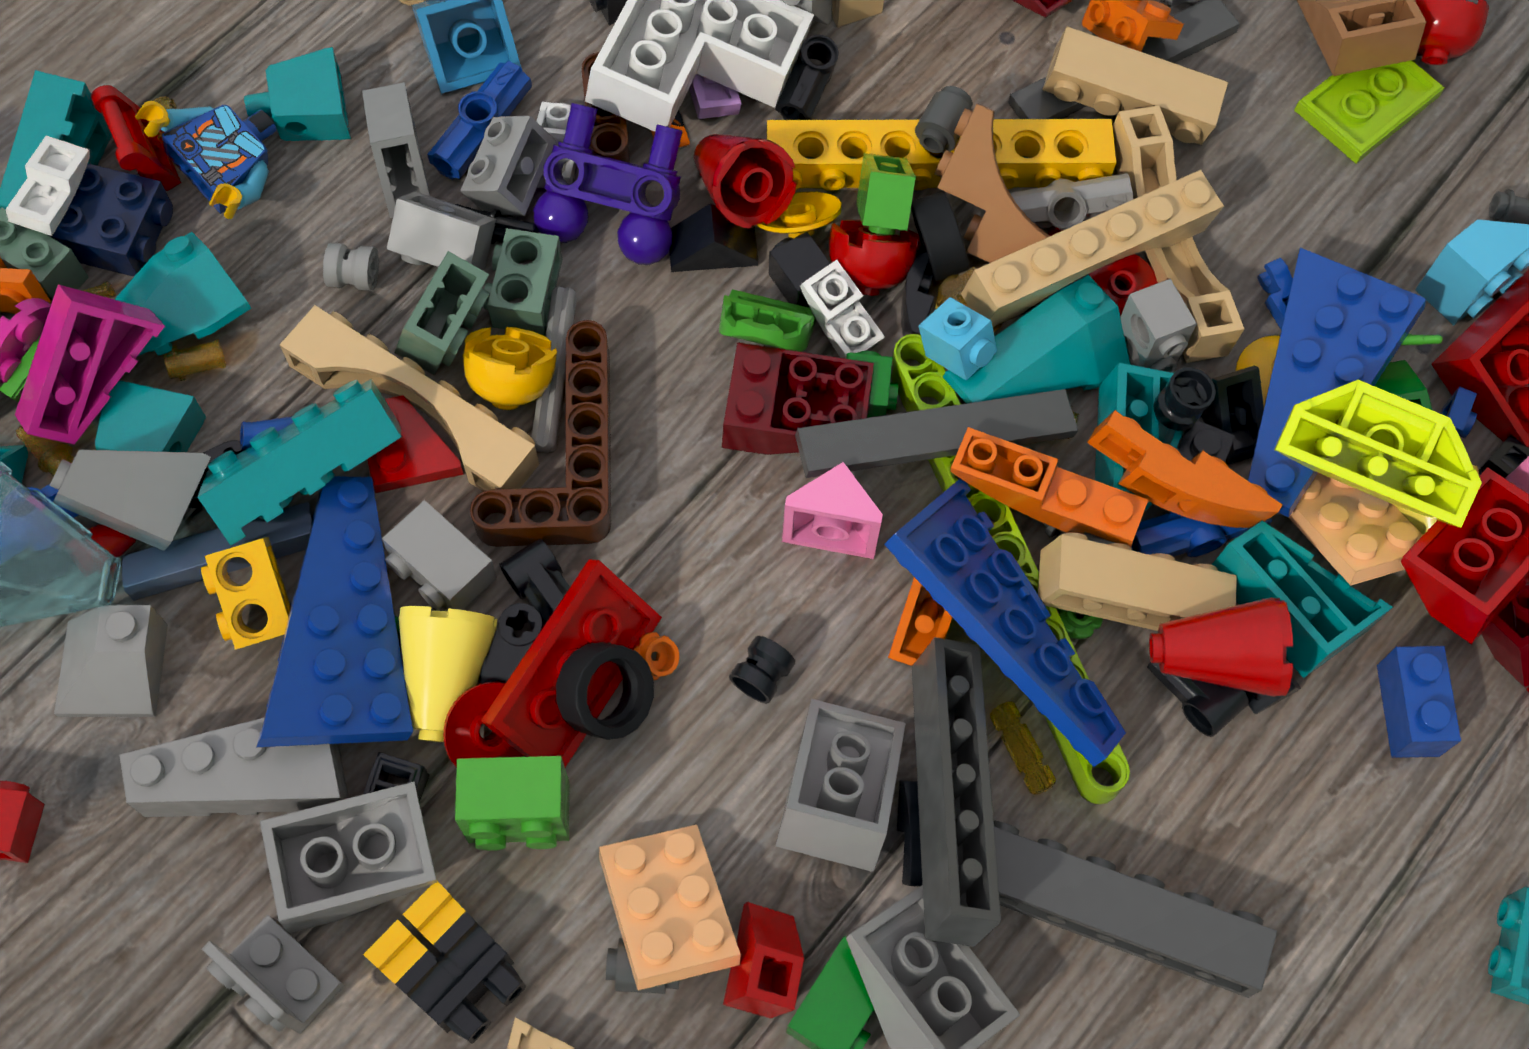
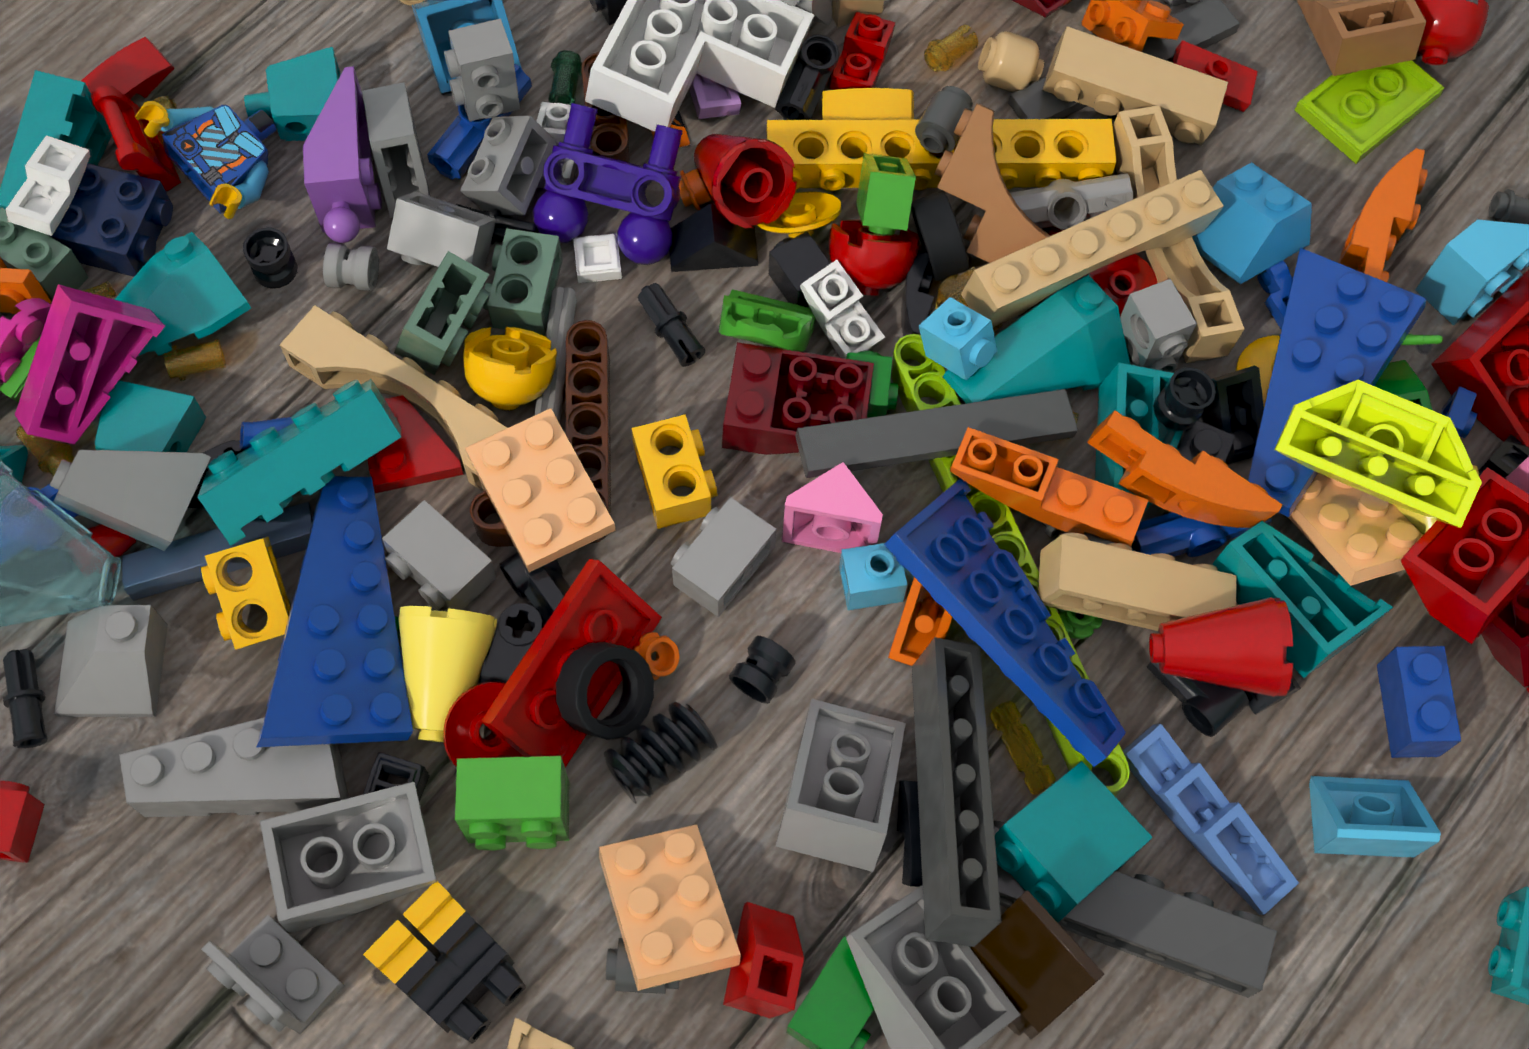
(24, 699): none -> black axle
(131, 70): none -> red slope
(270, 257): none -> black wheel
(340, 163): none -> medium lavender slope
(483, 70): none -> light grey brick
(540, 490): none -> light nougat plate
(567, 70): none -> clear green pin
(597, 258): none -> white tile
(659, 749): none -> black piece
(665, 472): none -> yellow brick
(670, 324): none -> black axle
(693, 189): none -> orange plate
(722, 555): none -> light grey brick
(862, 52): none -> red slope
(868, 104): none -> yellow slope
(872, 577): none -> medium azure brick
(943, 52): none -> clear yellow pin
(1010, 62): none -> tan head
(1035, 965): none -> dark brown slope
(1068, 841): none -> teal panel
(1208, 820): none -> medium blue slope
(1239, 77): none -> red plate
(1256, 226): none -> dark azure slope
(1369, 817): none -> medium azure slope
(1385, 217): none -> orange slope

